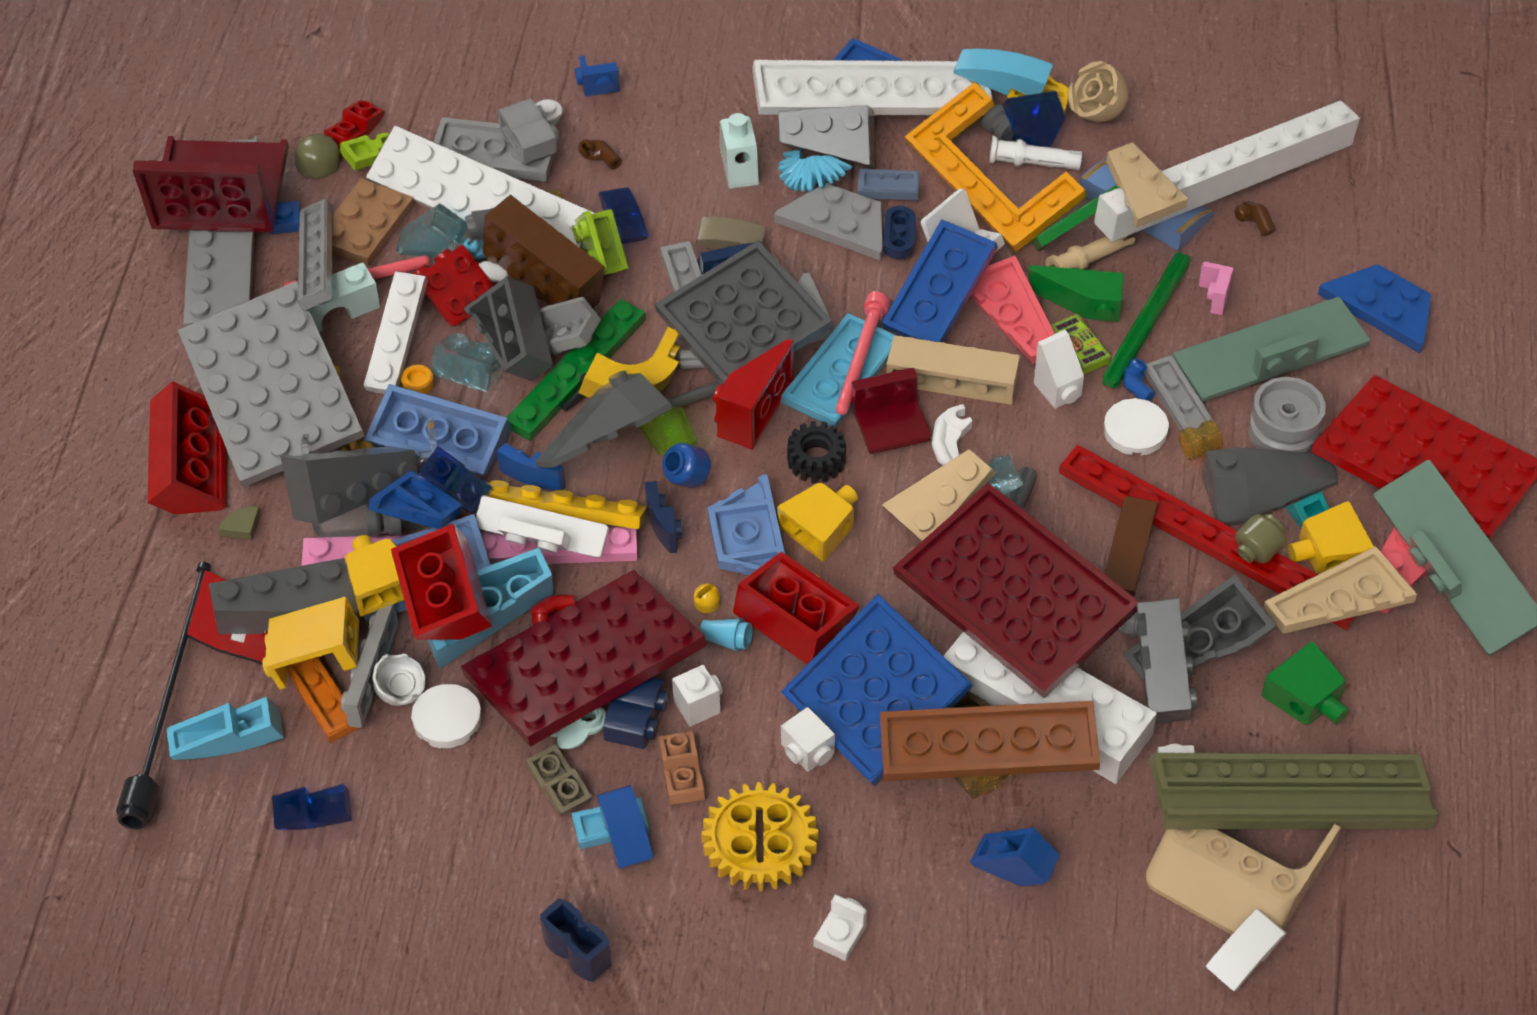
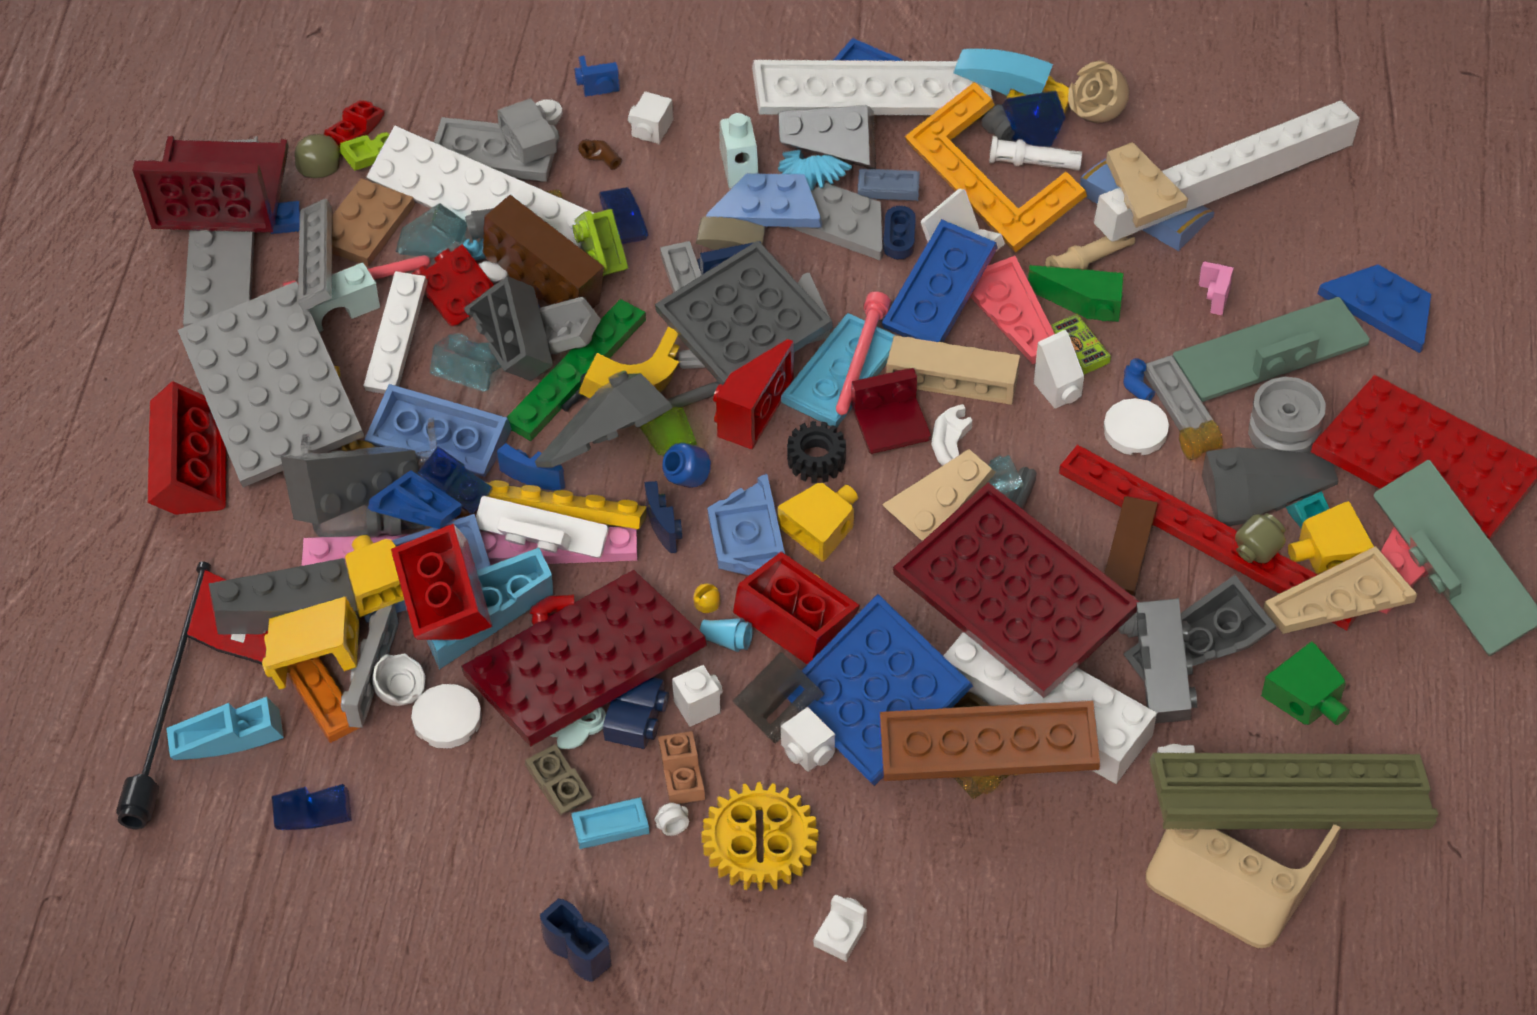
(240, 523): olive tile -> none
(418, 379): light orange tile -> none
(625, 826): blue slope -> none
(651, 117): none -> white brick
(672, 819): none -> white plate
(770, 201): none -> medium blue wing
(771, 689): none -> clear smoke plate
(1016, 856): blue slope -> none
(1067, 223): green tile -> none
(1146, 320): green axle -> none
(1246, 949): white slope -> none
(1256, 213): reddish brown arm -> none

